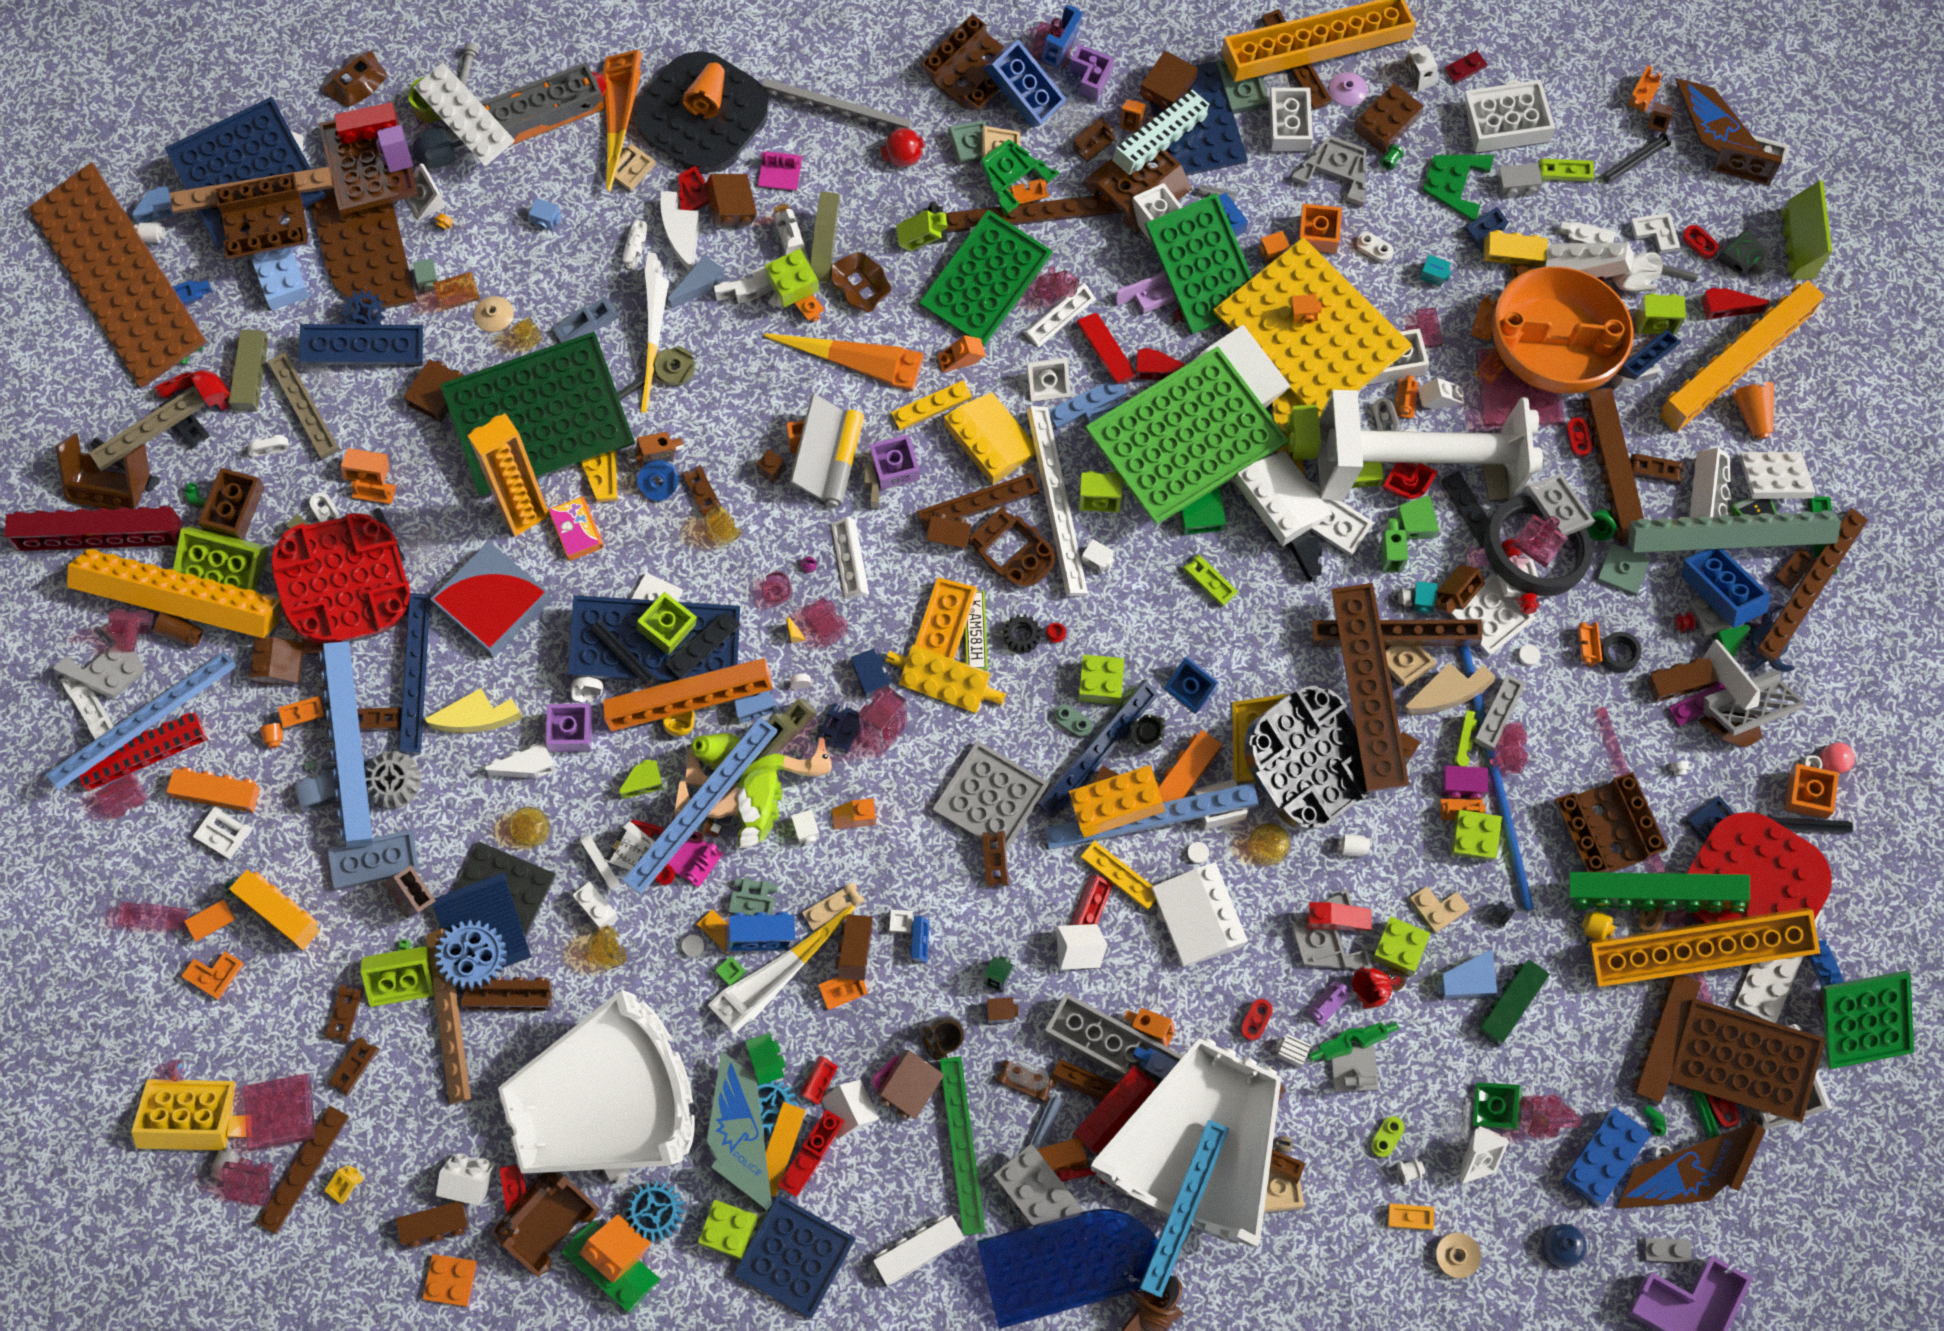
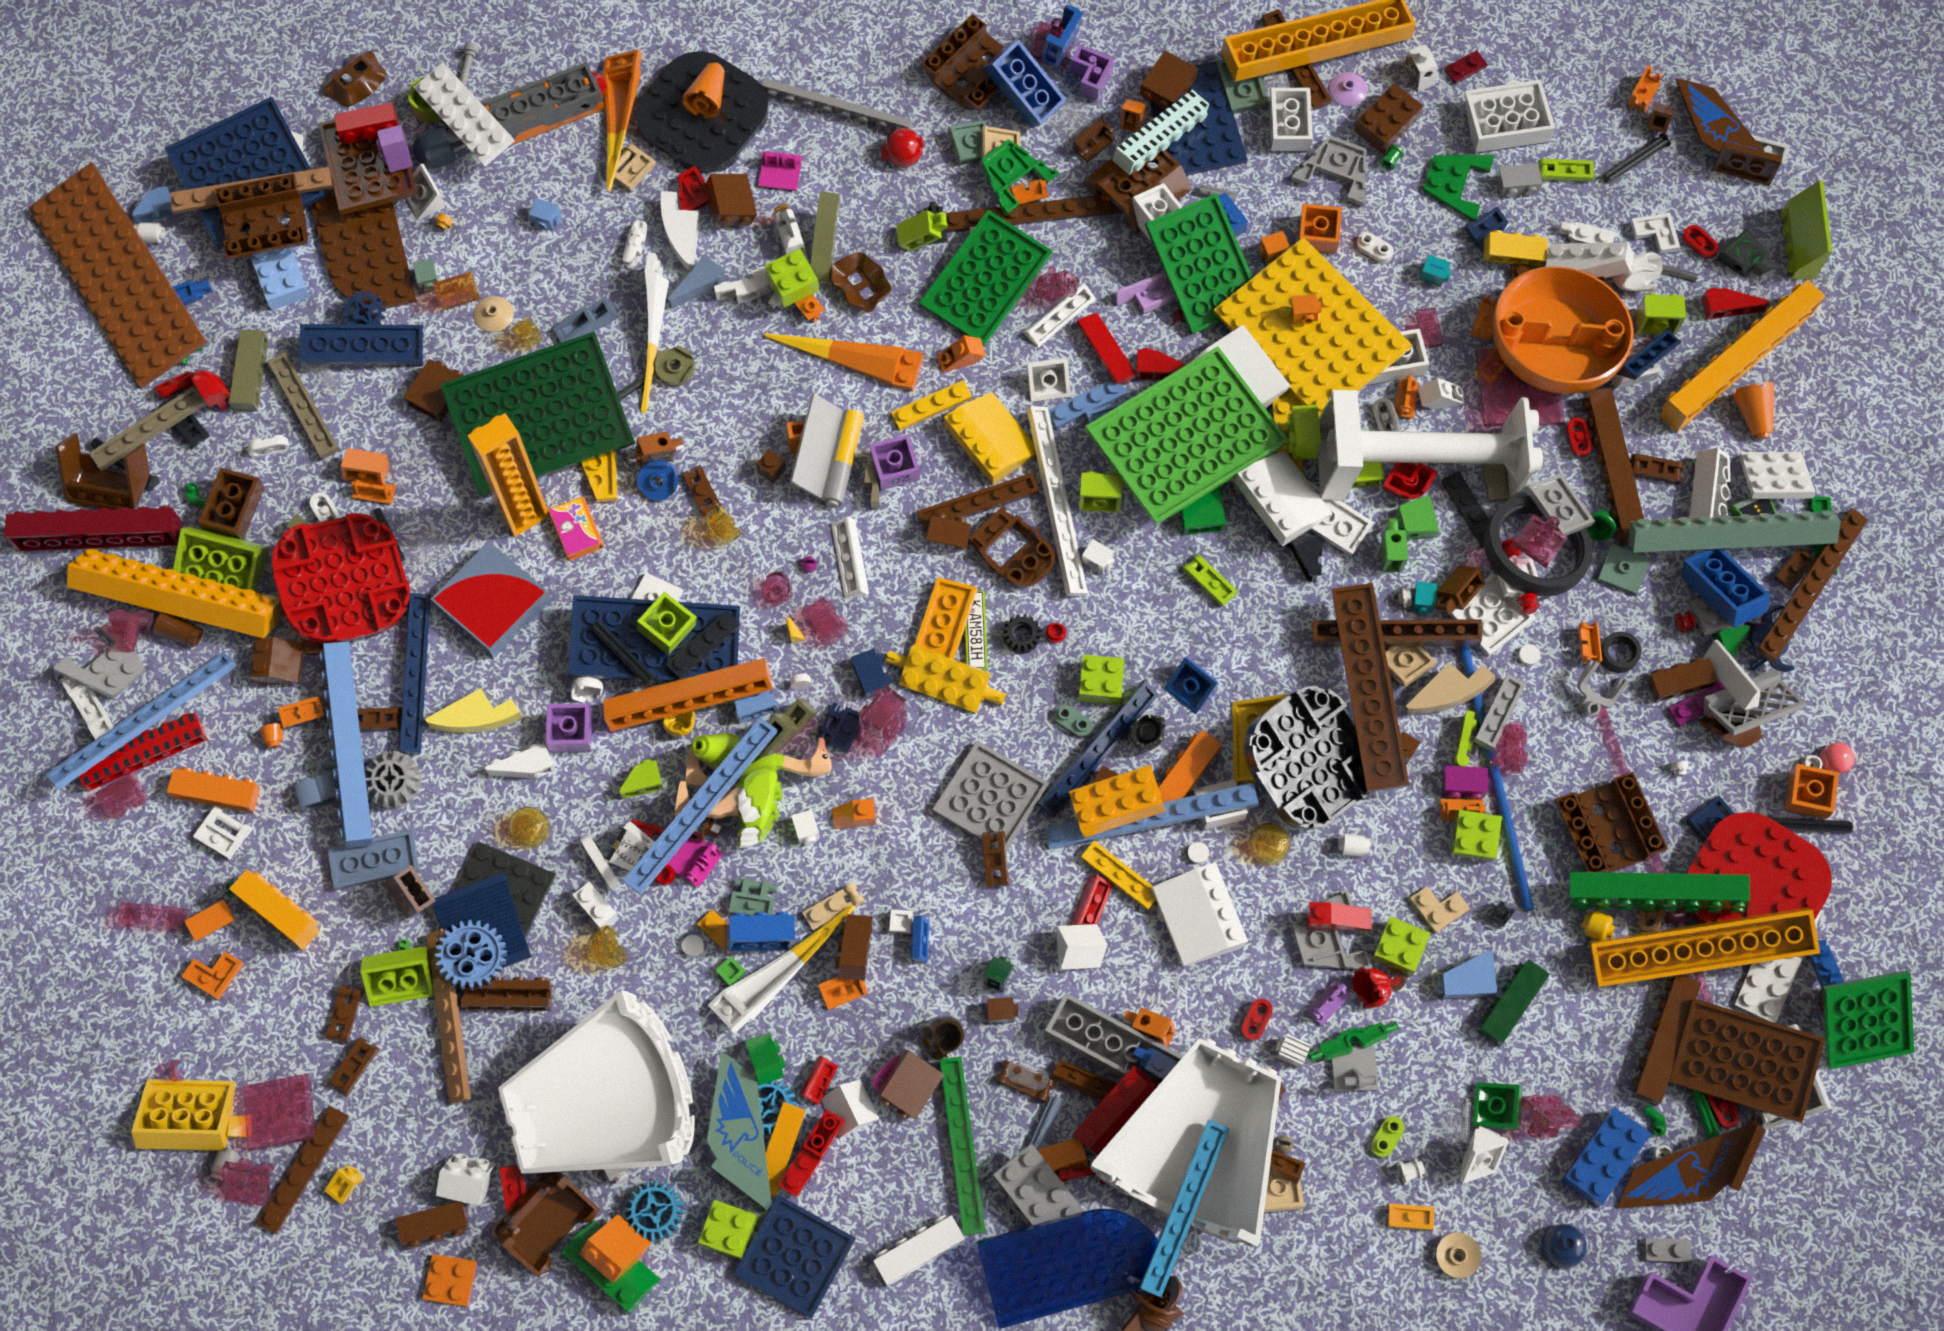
(1592, 699): none -> light grey piece

